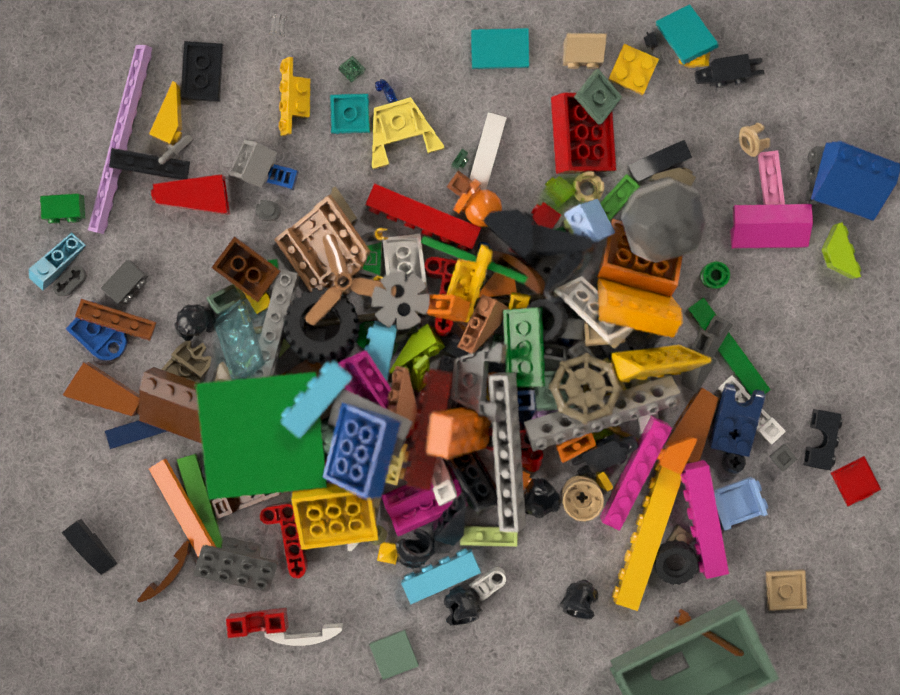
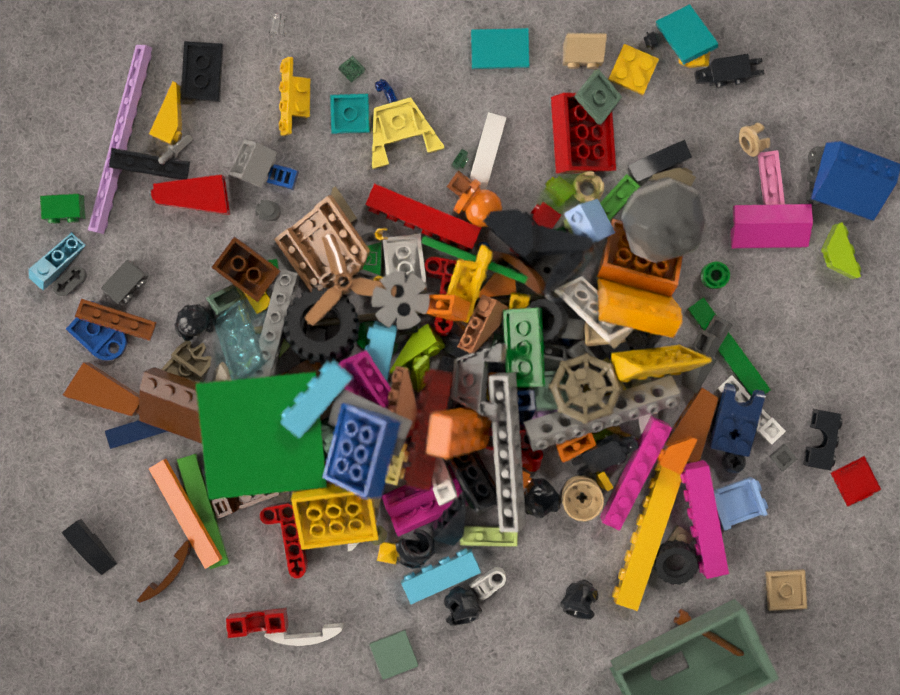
(236, 564): dark grey bracket -> none

